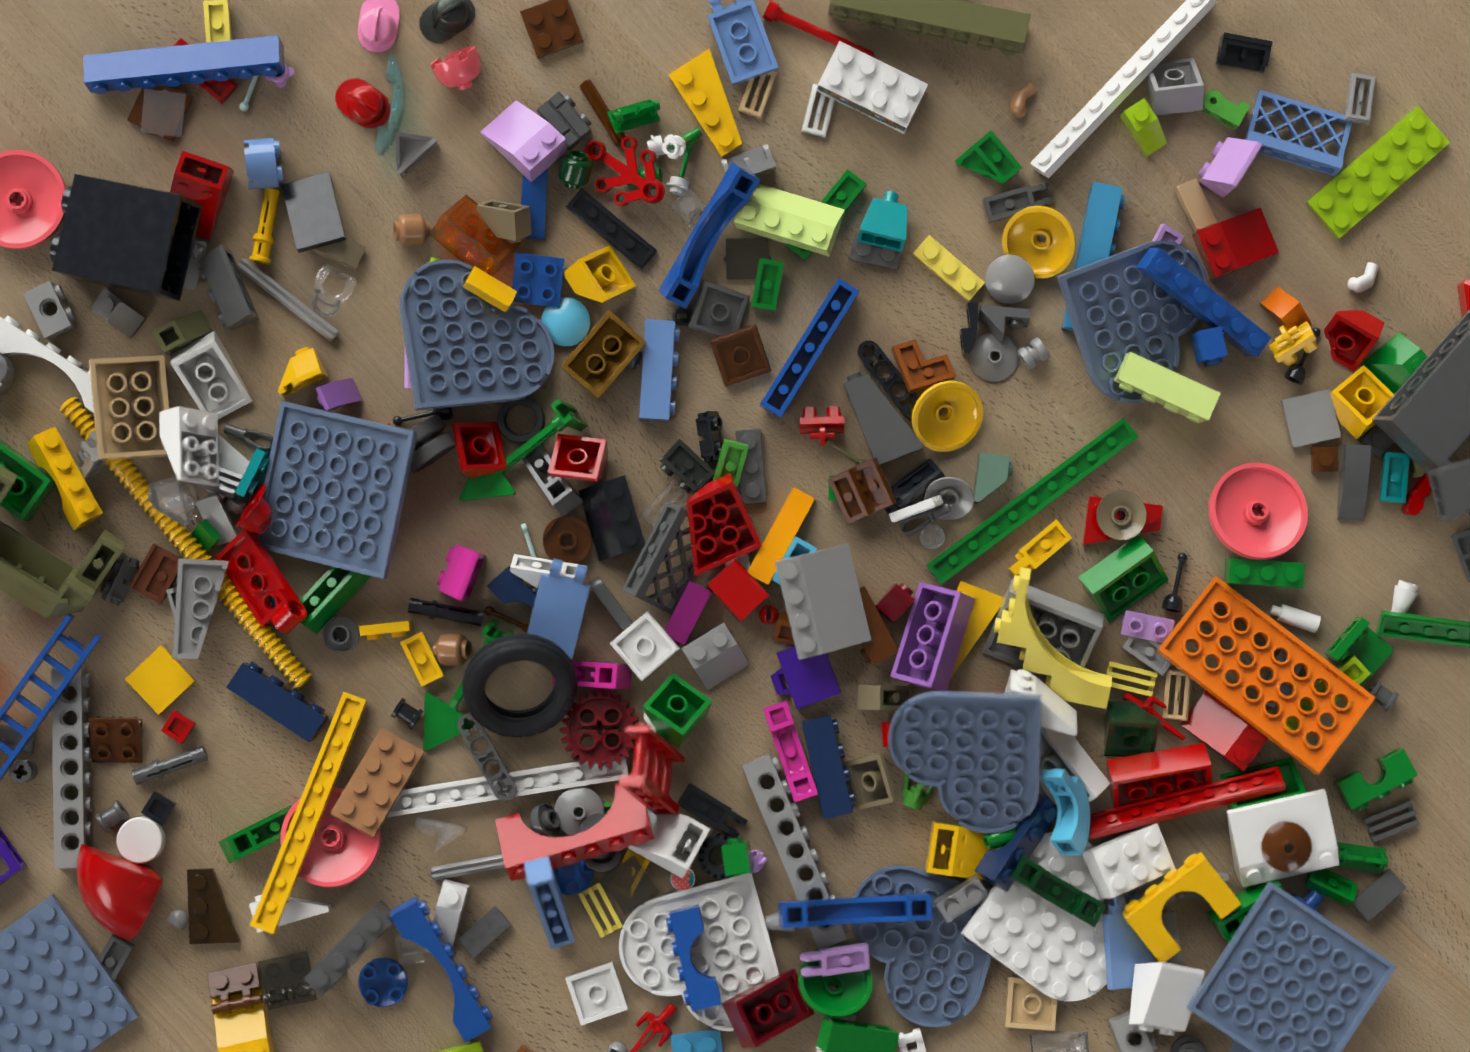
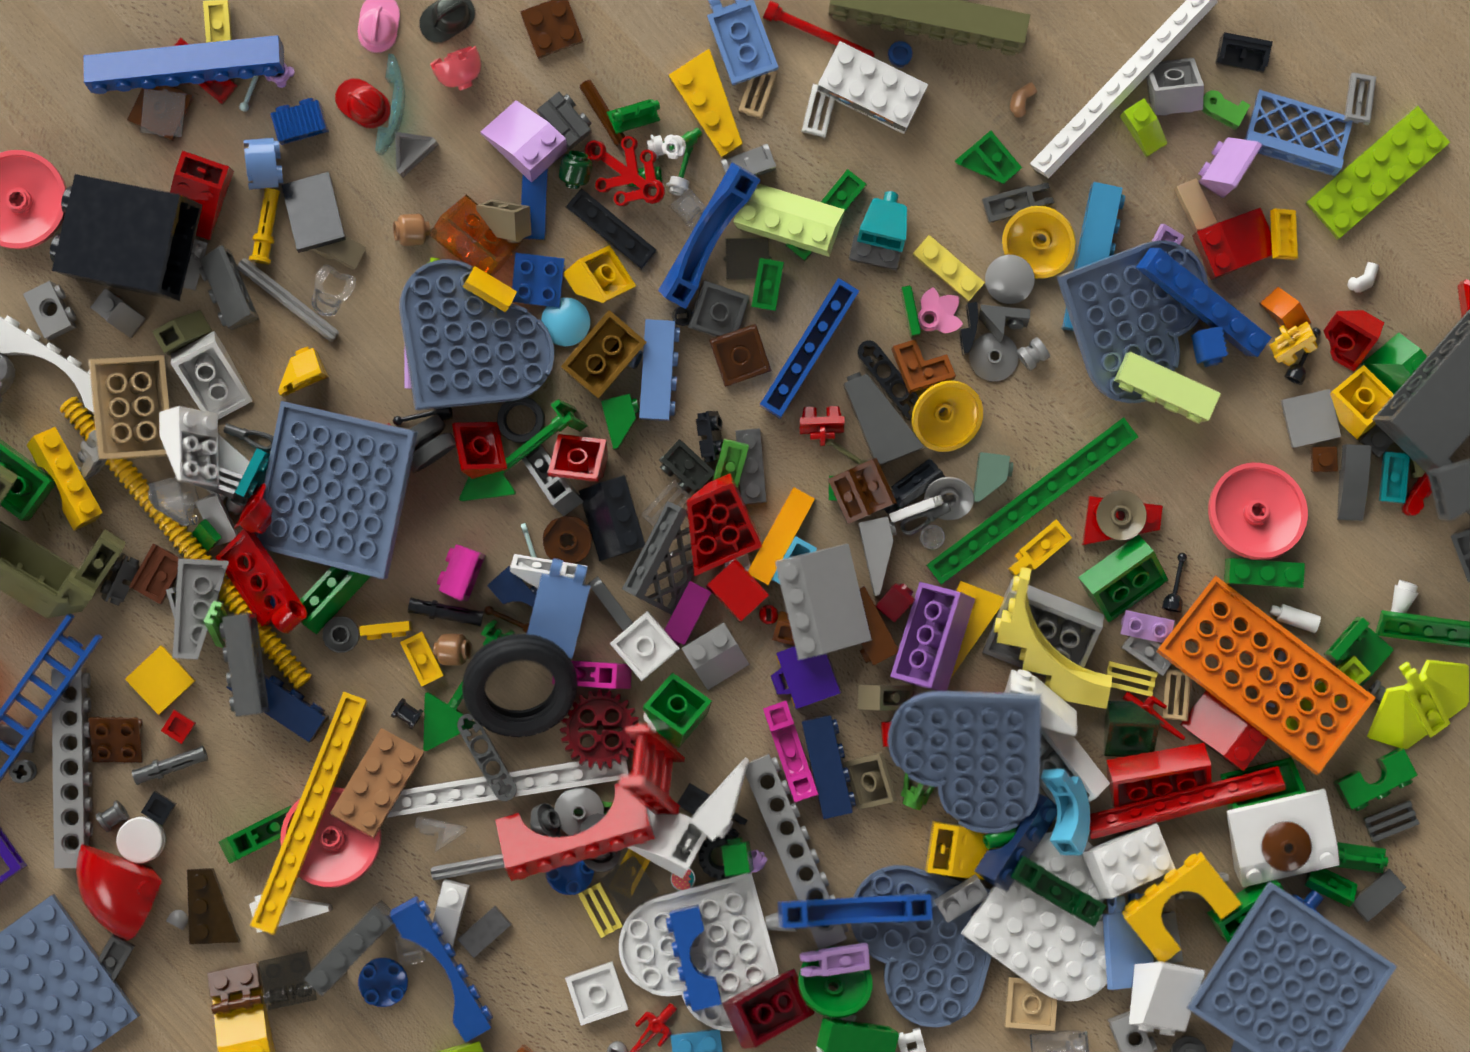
(216, 611): none -> bright green tile
(245, 664): none -> dark grey slope
(299, 121): none -> blue brick
(338, 394): medium lavender slope -> none
(549, 902): medium blue brick -> none
(620, 417): none -> green slope
(717, 811): none -> white slope
(877, 545): none -> light grey slope
(900, 54): none -> blue tile
(910, 311): none -> green tile
(942, 311): none -> bright pink plate
(1284, 234): none -> yellow plate
(1422, 704): none -> neon yellow panel

